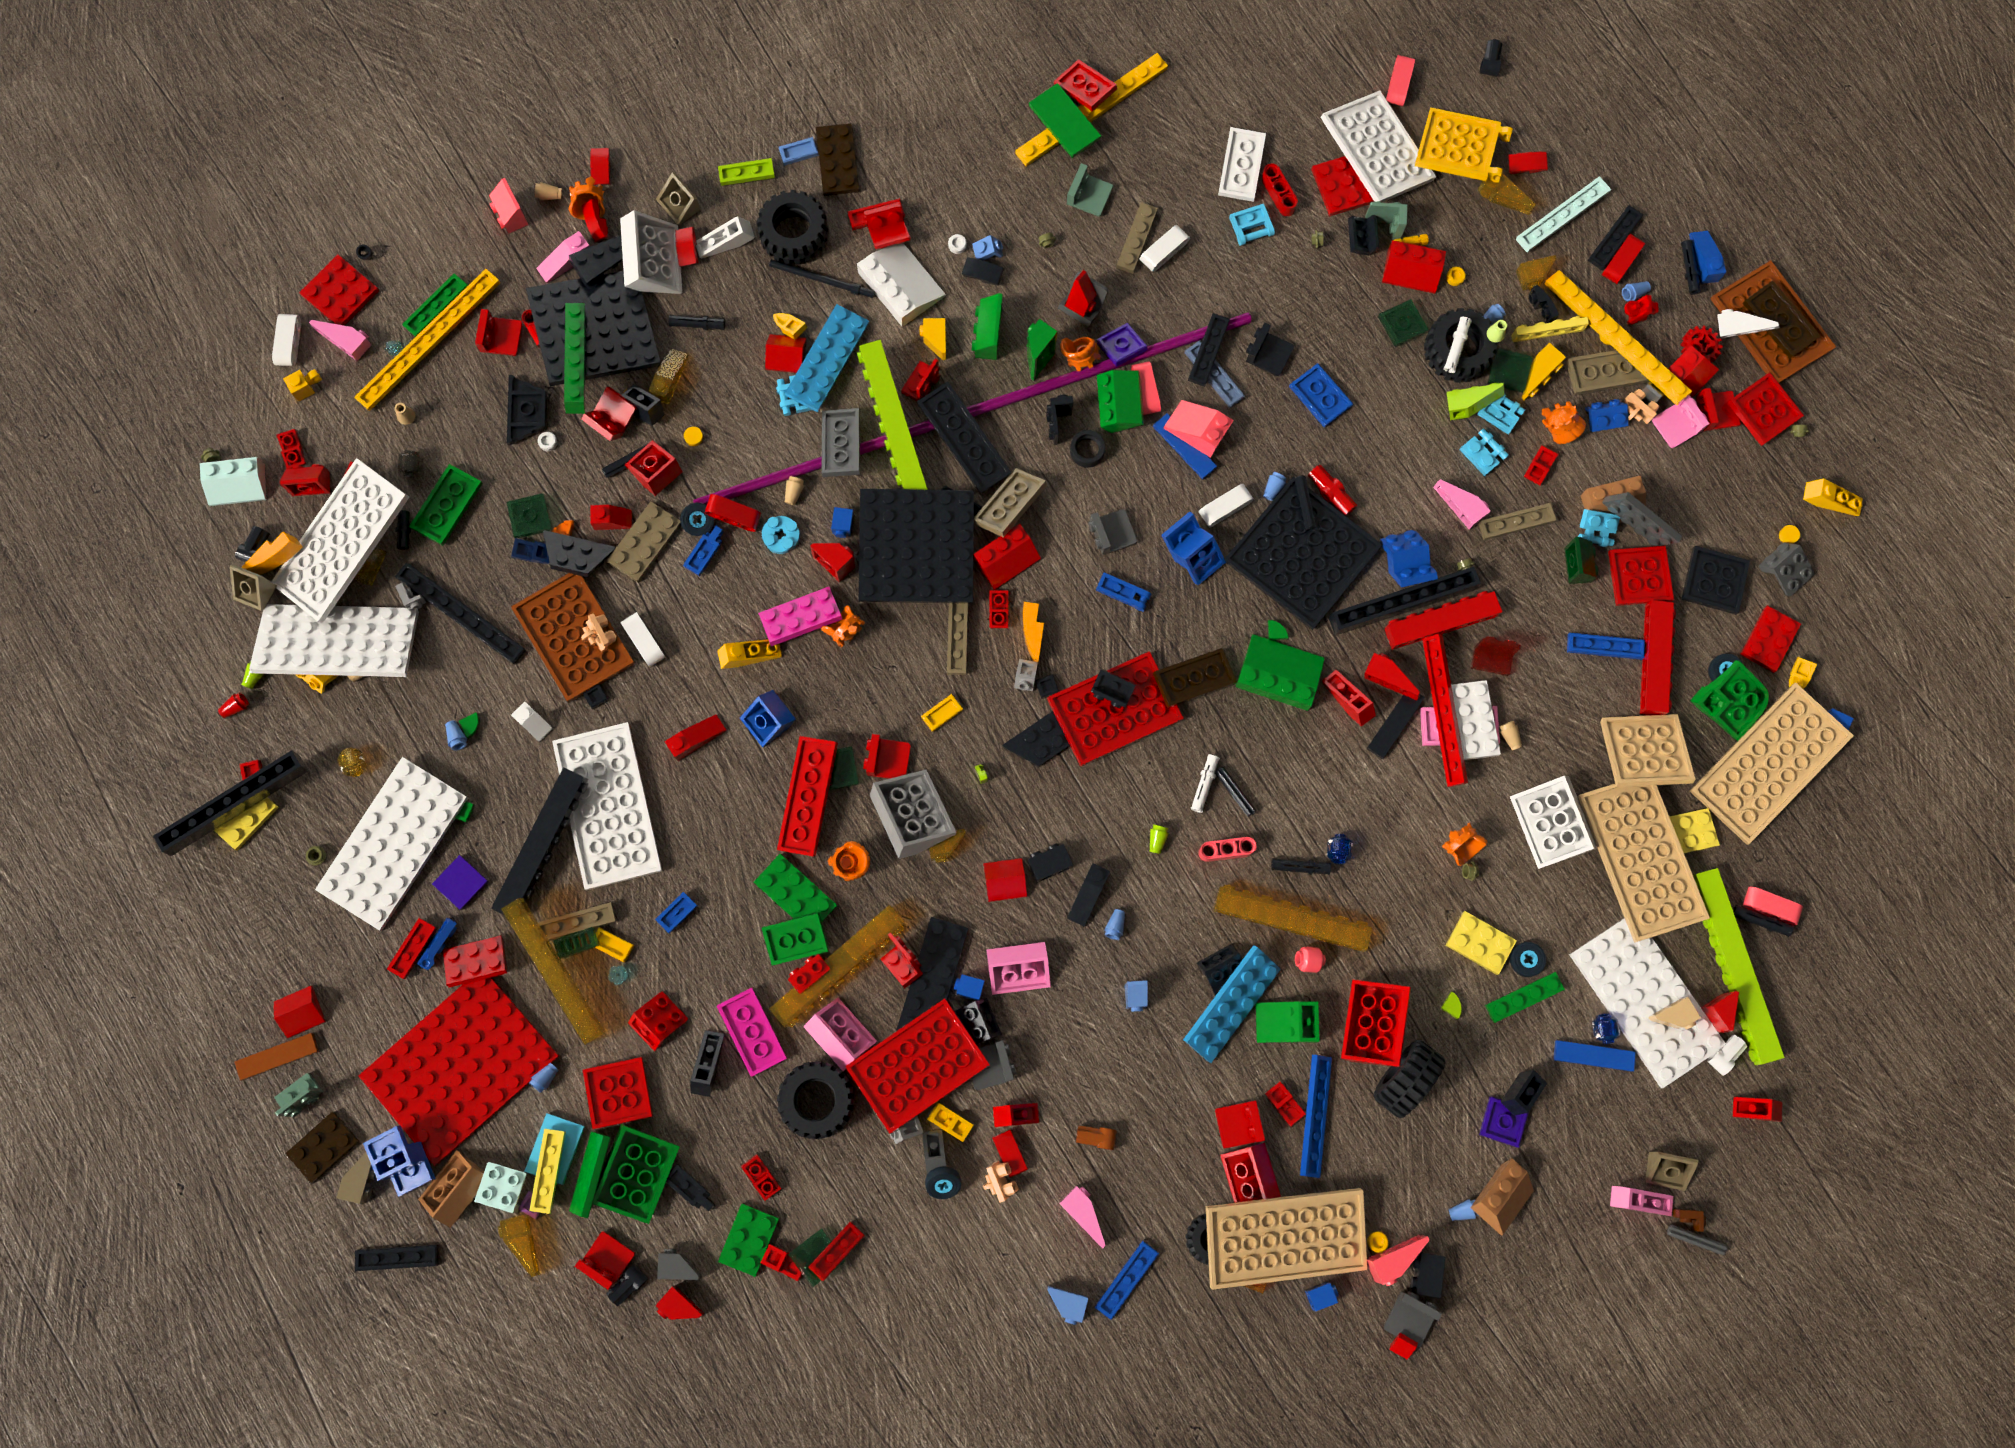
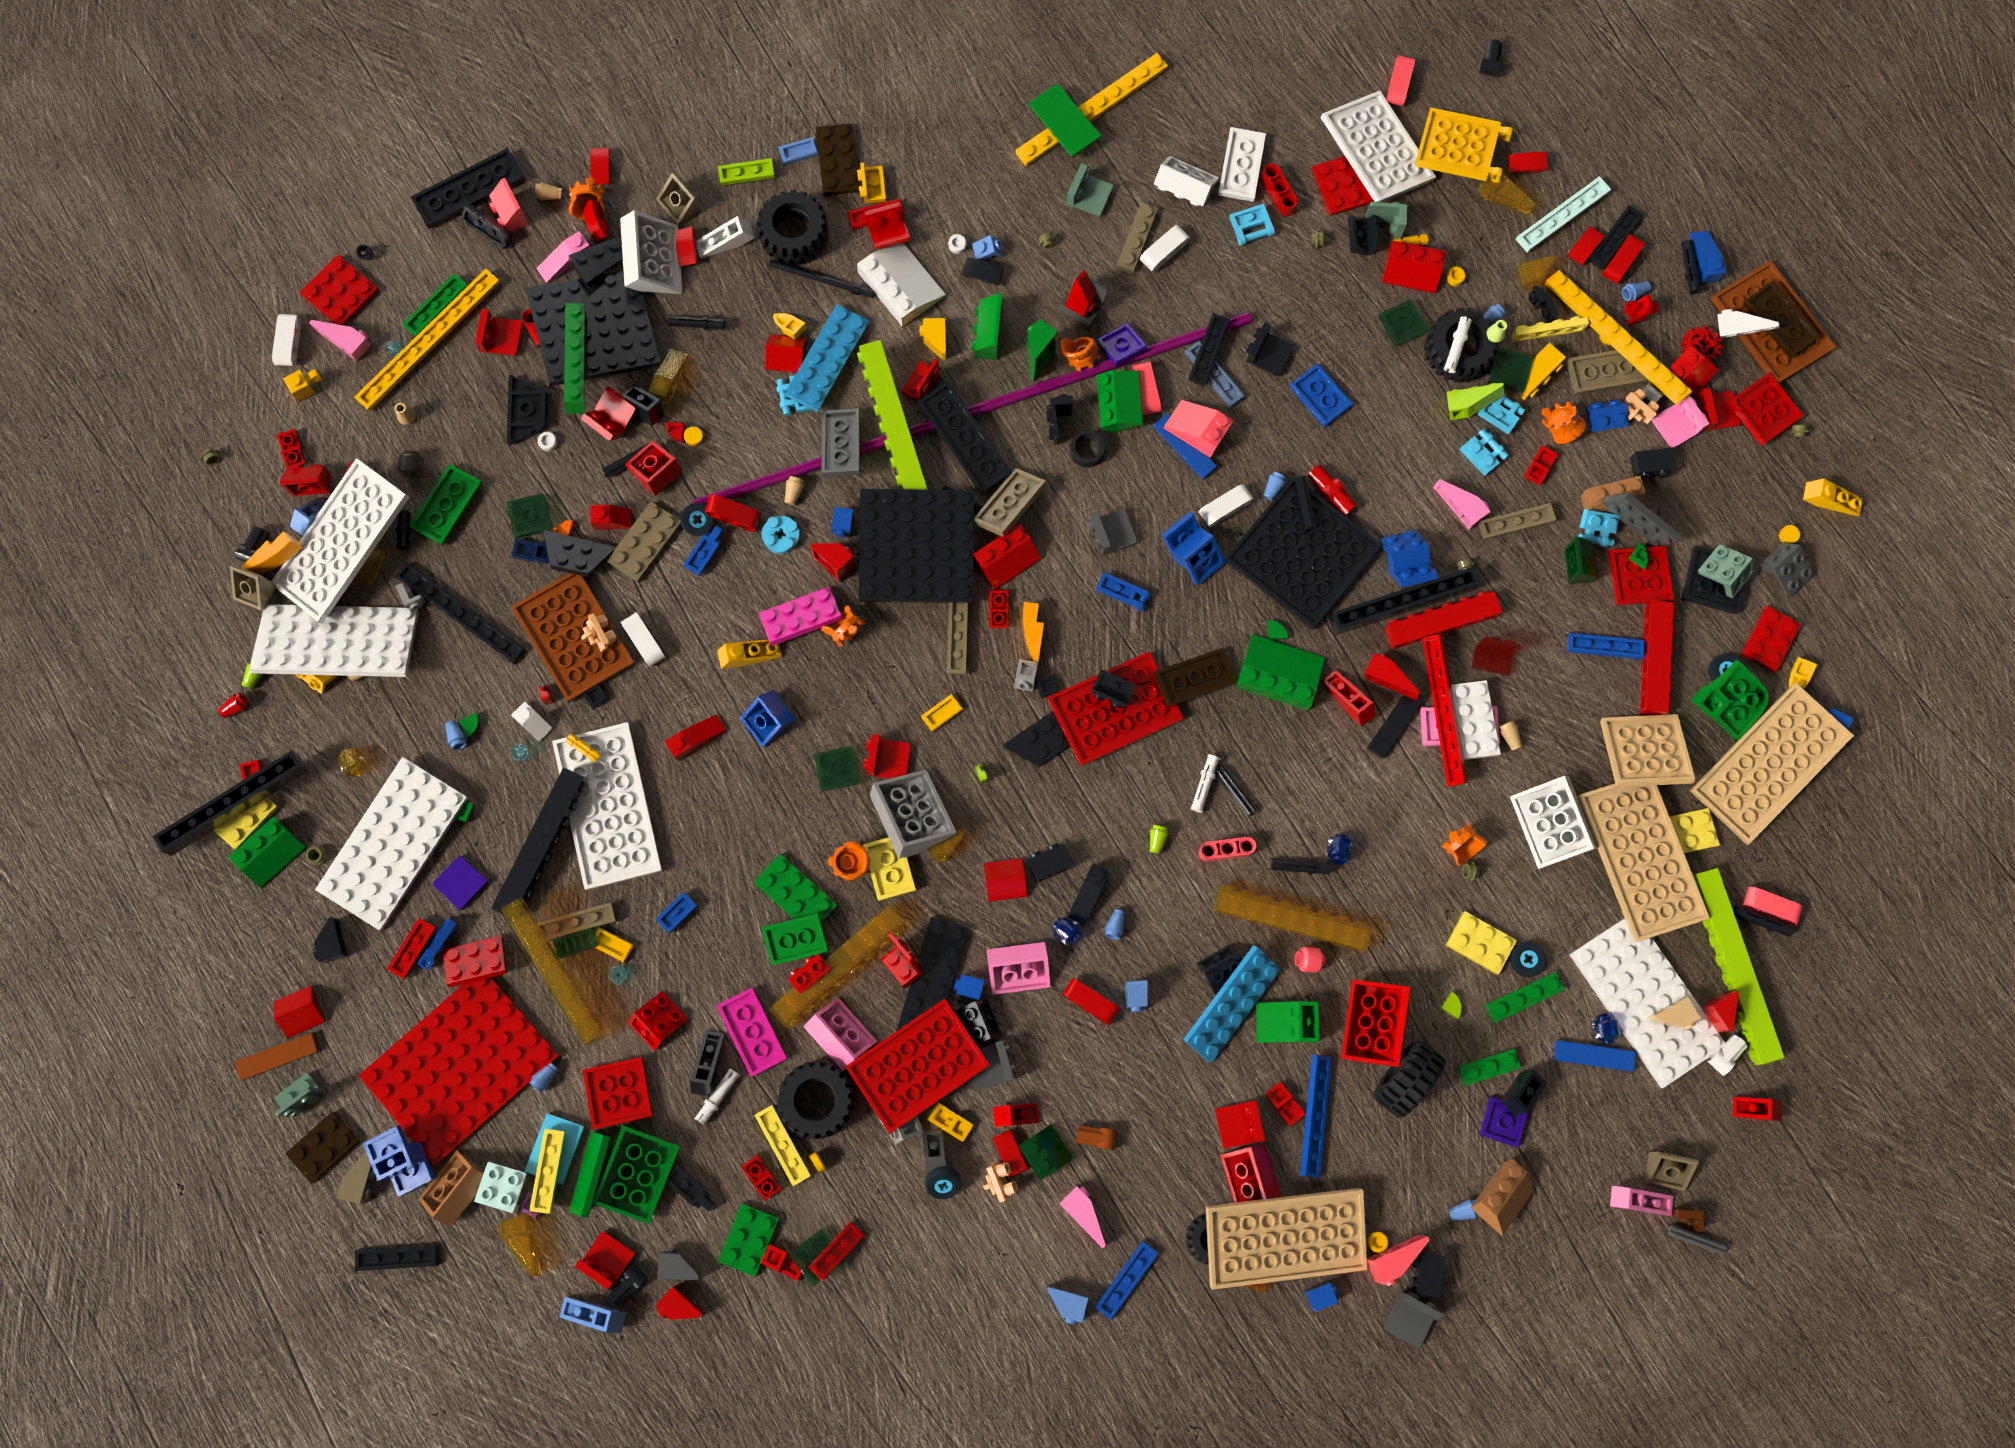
(233, 481): light aqua slope -> none
(267, 852): none -> green slope
(305, 514): none -> medium blue slope
(330, 942): none -> black slope
(467, 186): none -> black plate
(486, 226): none -> black tile
(519, 752): none -> clear light blue plate
(546, 695): none -> red tile
(583, 748): none -> yellow axle
(593, 1315): none -> medium blue slope
(676, 431): none -> red tile
(717, 1096): none -> white pin
(782, 1145): none -> light yellow plate
(807, 796): red plate -> none
(817, 1161): none -> yellow tile
(873, 184): none -> yellow bracket
(889, 873): none -> light yellow plate
(1045, 1152): none -> dark green slope
(1066, 930): none -> clear blue head
(1086, 85): red plate -> none
(1091, 1001): none -> red beam
(1185, 181): none -> white slope
(1403, 1346): red tile -> none
(1489, 1067): none -> green plate
(1585, 245): none -> red slope
(1639, 556): none -> green tile
(1653, 463): none -> black brick
(1728, 568): none -> sand green bracket

